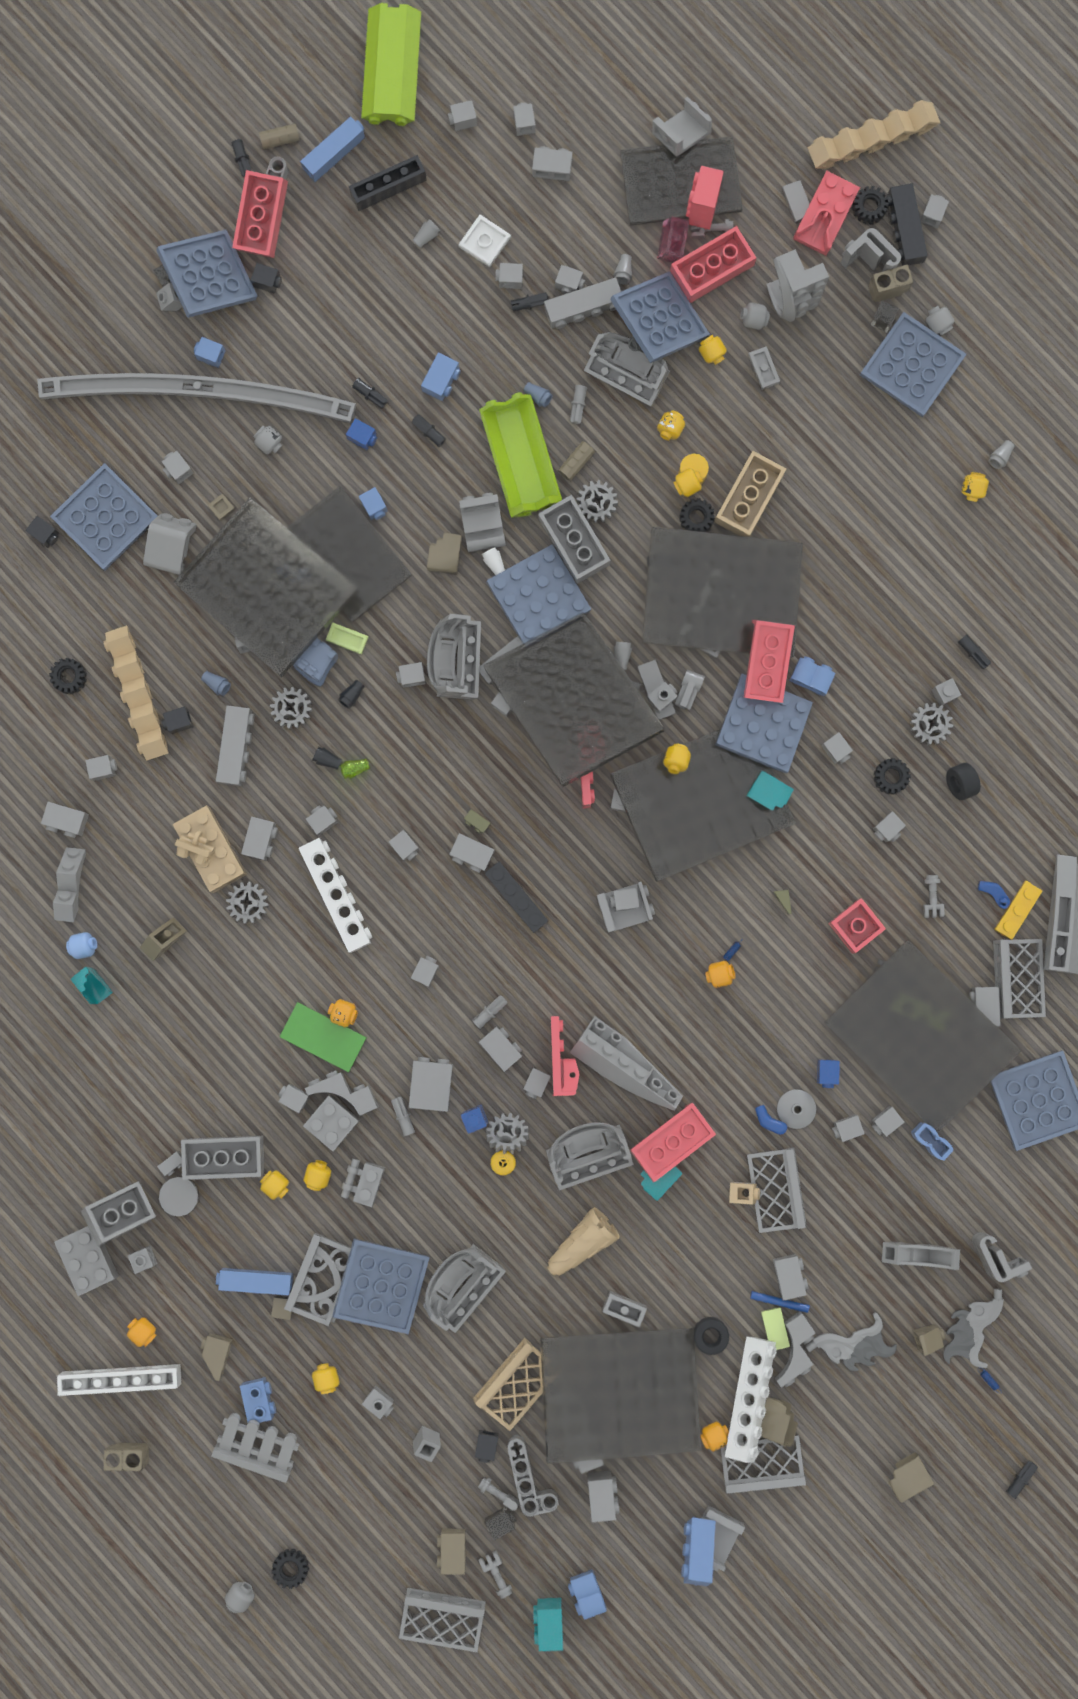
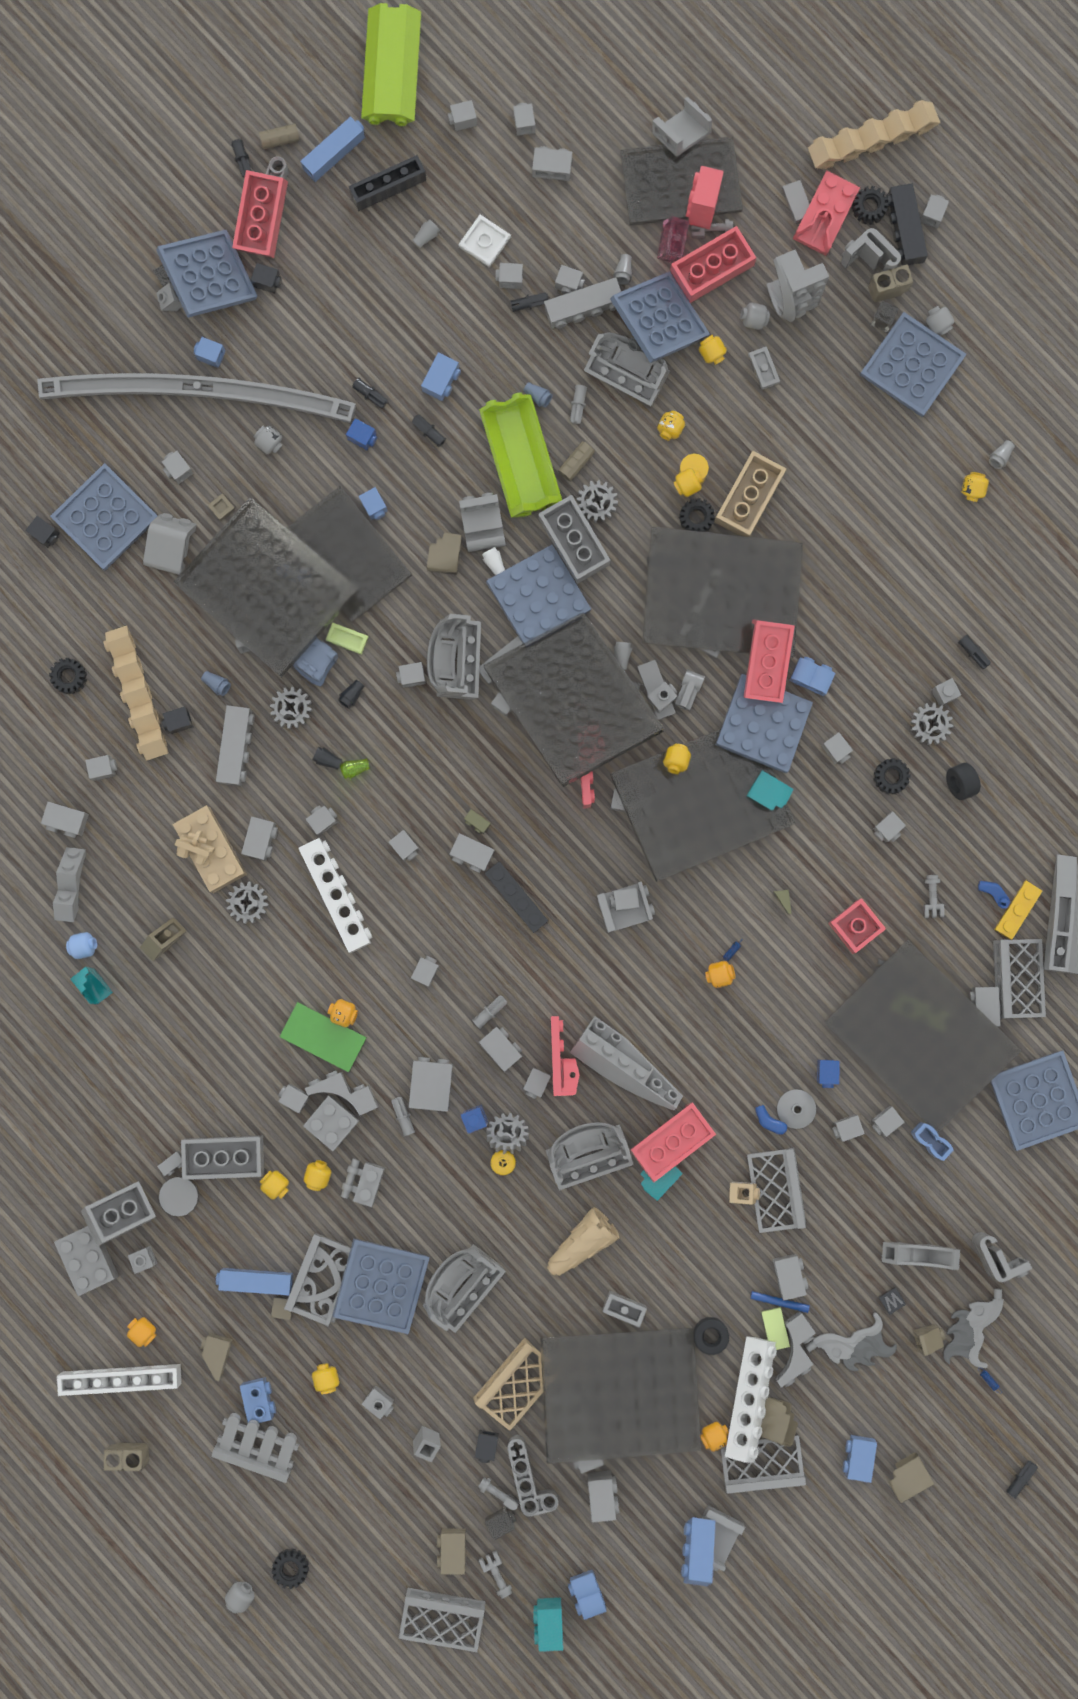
(860, 1458): none -> medium blue brick
(892, 1300): none -> black tile

